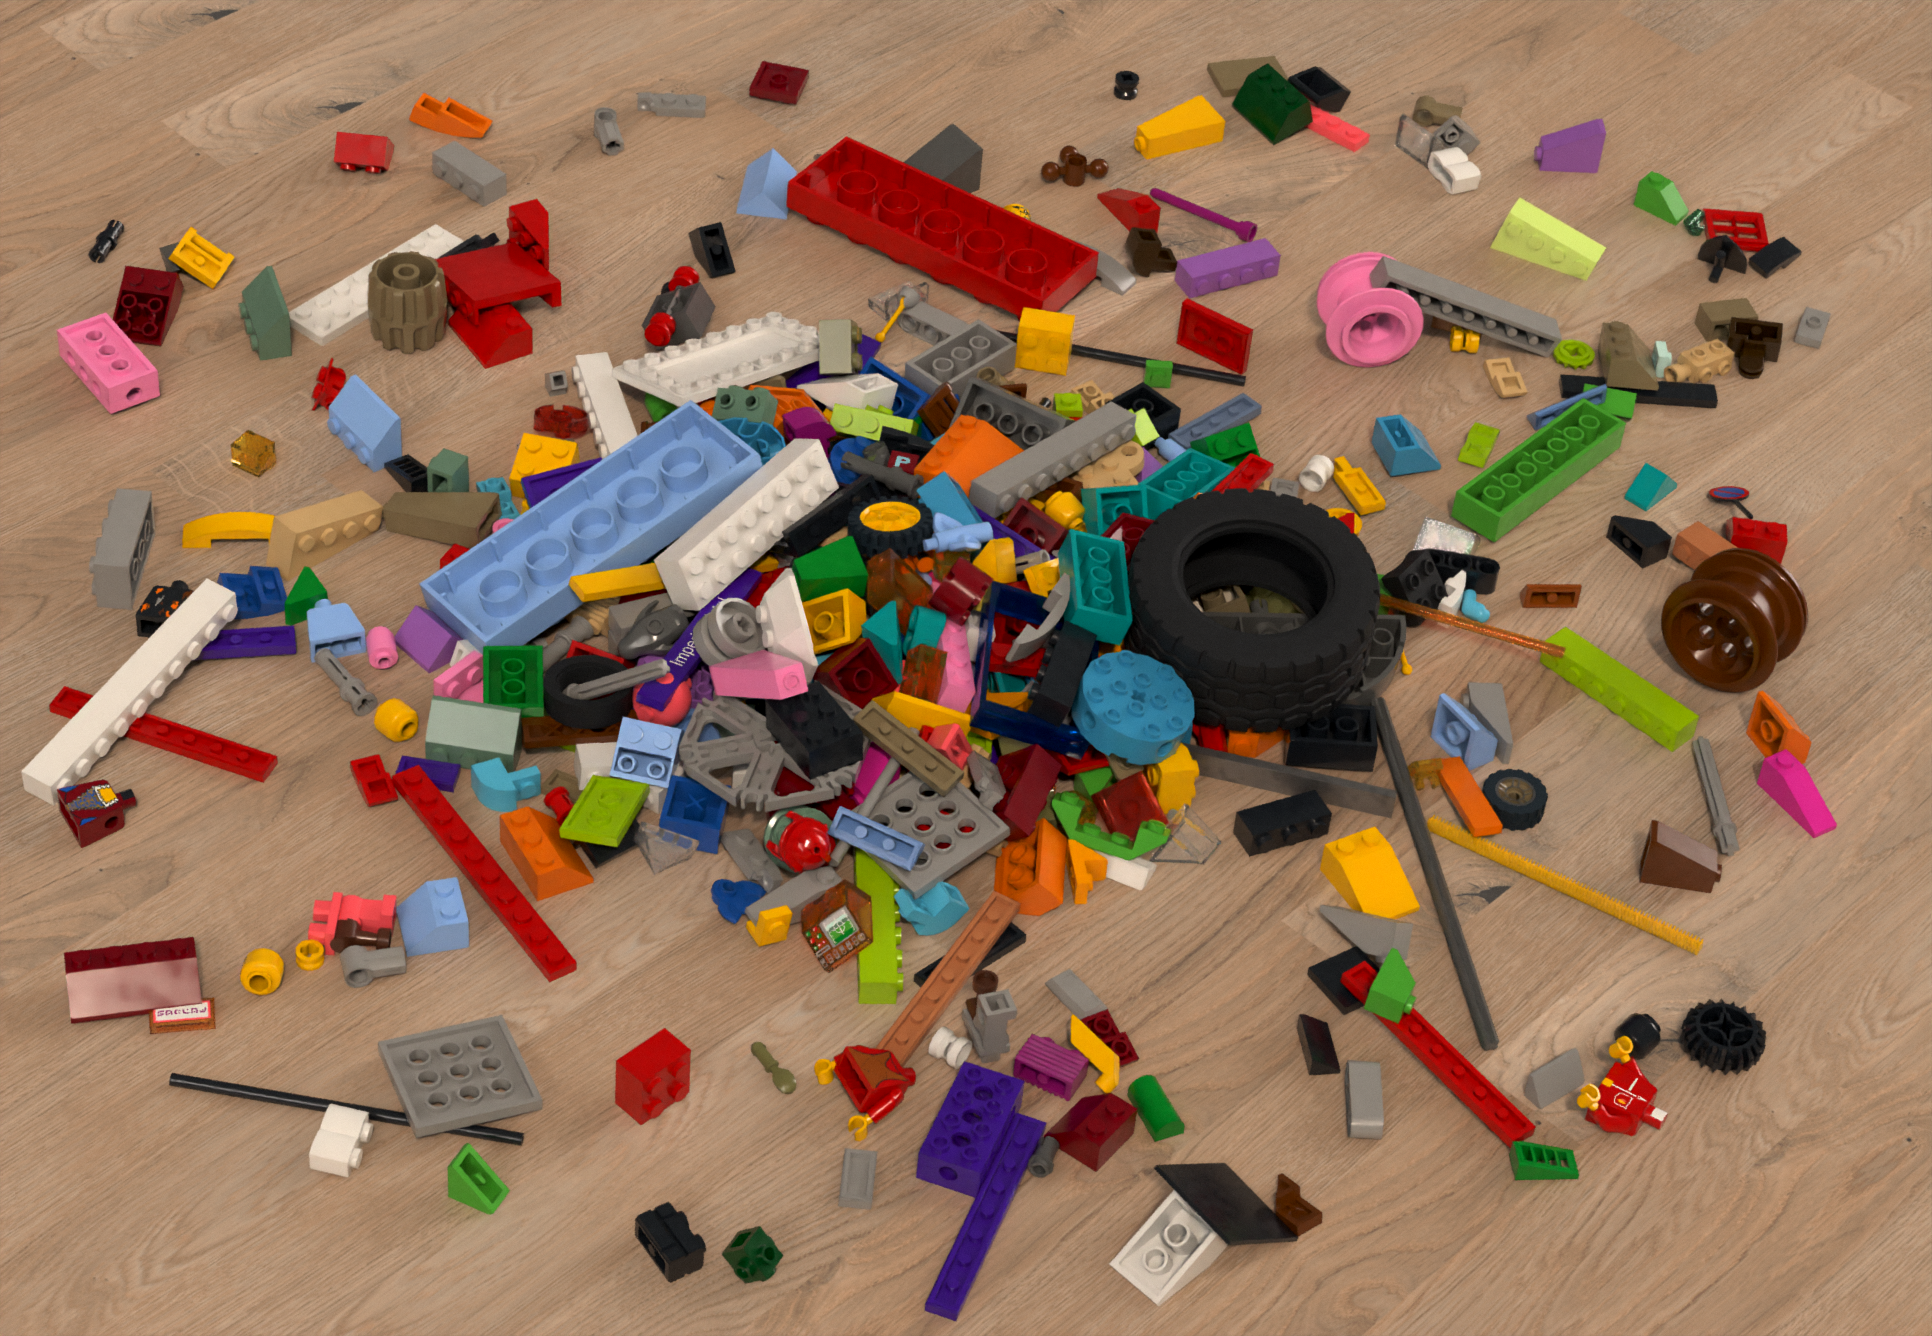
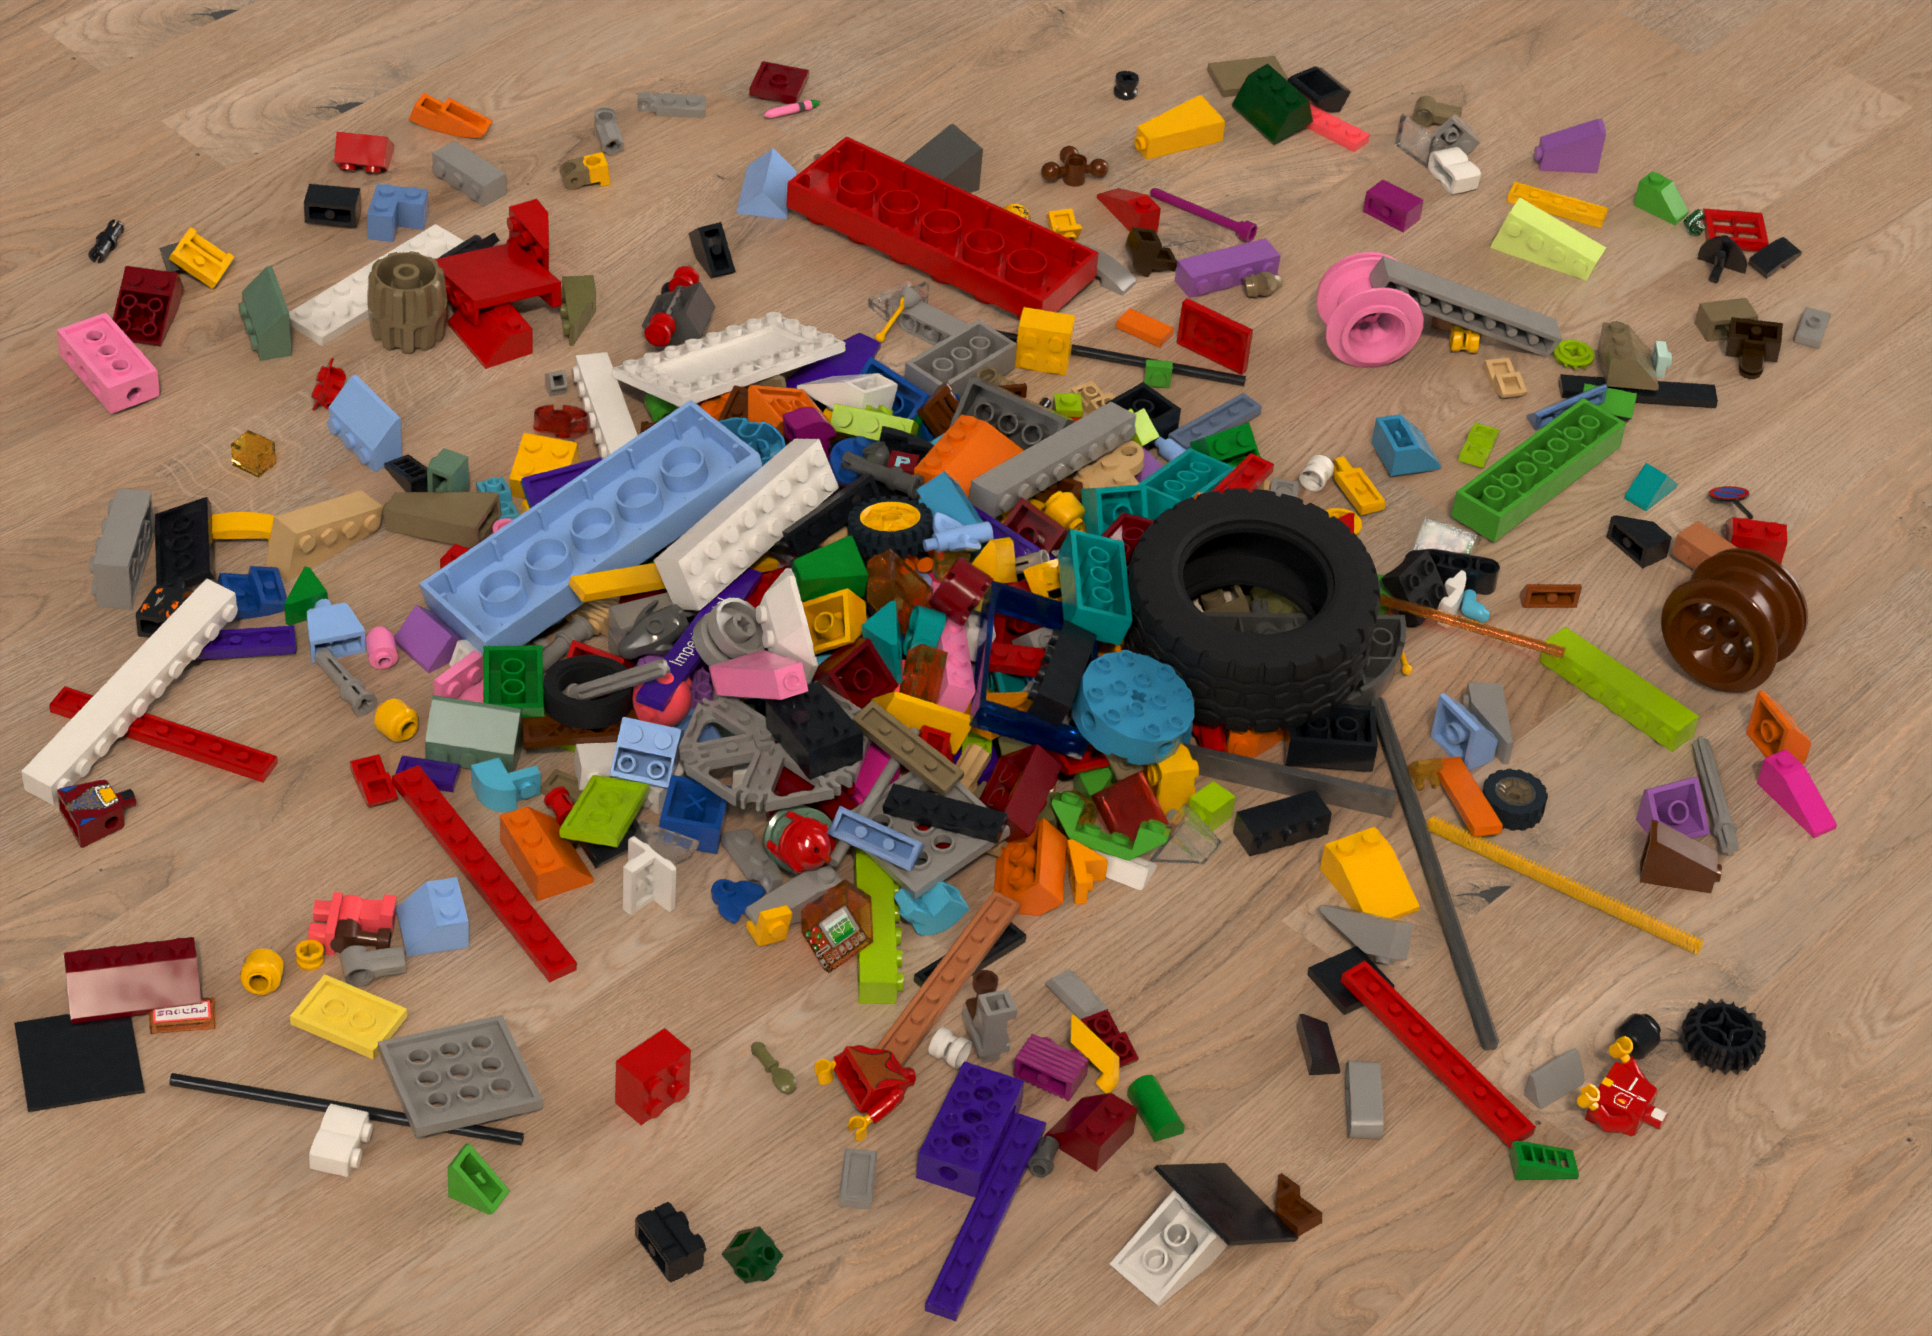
(77, 1061): none -> black piece
(184, 544): none -> black tile
(332, 205): none -> black brick
(348, 1016): none -> light yellow plate
(396, 208): none -> medium blue brick
(578, 305): none -> olive slope
(585, 171): none -> leg
(647, 878): none -> white bracket
(753, 404): sand green brick -> none
(791, 108): none -> bright pink piece
(839, 347): slope -> none
(945, 813): none -> black plate
(951, 743): coral slope -> none
(986, 779): light grey hinge -> none
(1031, 638): light grey slope -> none
(1064, 223): none -> yellow bracket
(1144, 327): none -> orange tile
(1213, 804): none -> lime brick
(1262, 284): none -> dark tan animal
(1392, 989): bright green slope -> none
(1393, 205): none -> magenta panel
(1559, 204): none -> yellow tile
(1677, 806): none -> medium lavender slope
(1701, 363): tan brick -> none

